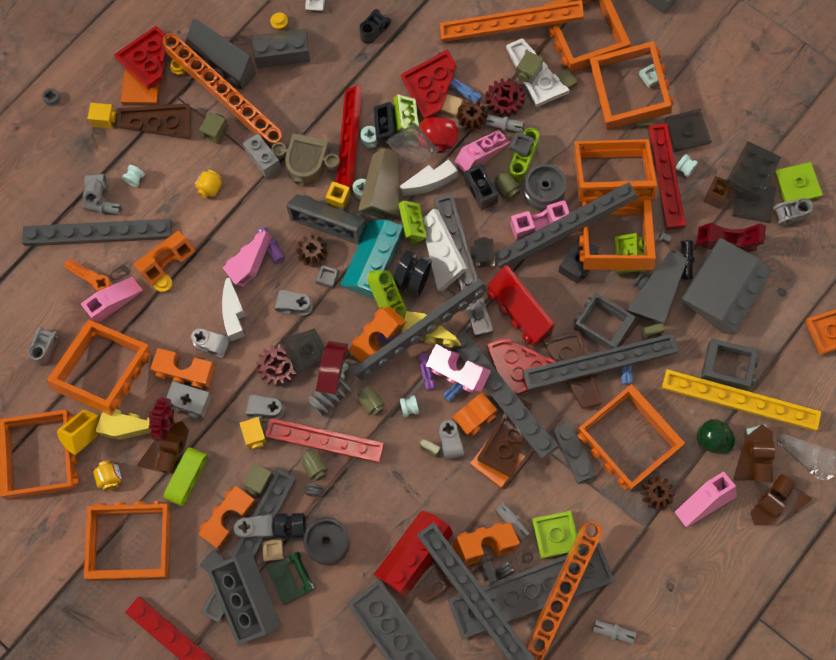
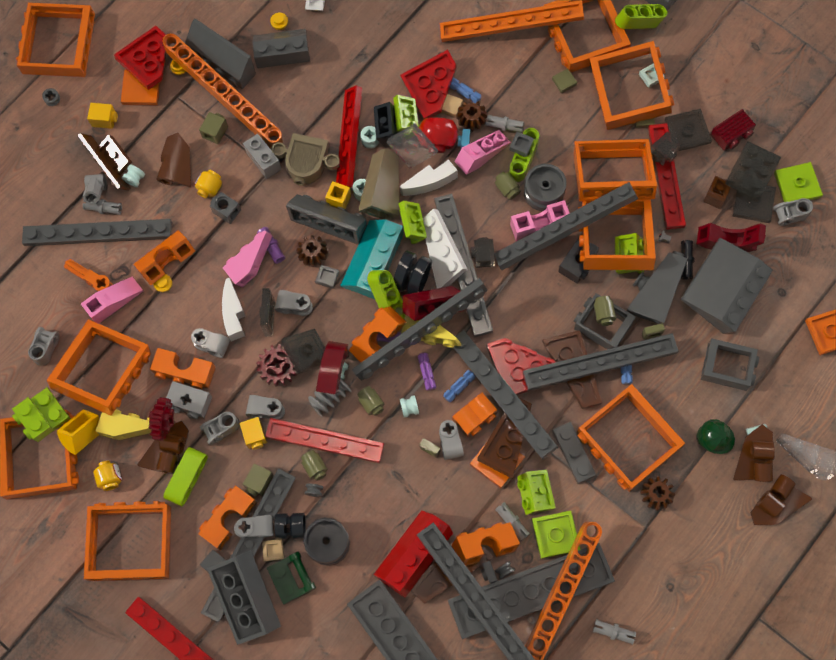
(37, 10): none -> orange window
(40, 415): none -> lime plate
(110, 157): none -> reddish brown bracket
(161, 119): reddish brown wing -> none
(175, 162): none -> reddish brown panel
(218, 427): none -> light grey piece
(230, 212): none -> dark grey brick
(267, 312): none -> clear smoke plate
(375, 24): black piece -> none
(422, 303): none -> dark red brick
(444, 362): arch -> none
(464, 139): none -> medium azure plate
(481, 187): black brick -> none
(505, 97): dark red gear -> none
(520, 307): red slope -> none
(529, 67): olive brick -> none
(535, 491): none -> lime bracket
(546, 84): white wing -> none
(604, 310): none -> olive brick
(641, 16): none -> lime beam
(665, 149): none -> clear smoke brick
(686, 165): light aqua wheel -> none
(707, 499): bright pink slope -> none
(733, 130): none -> dark red brick
(741, 400): yellow plate -> none

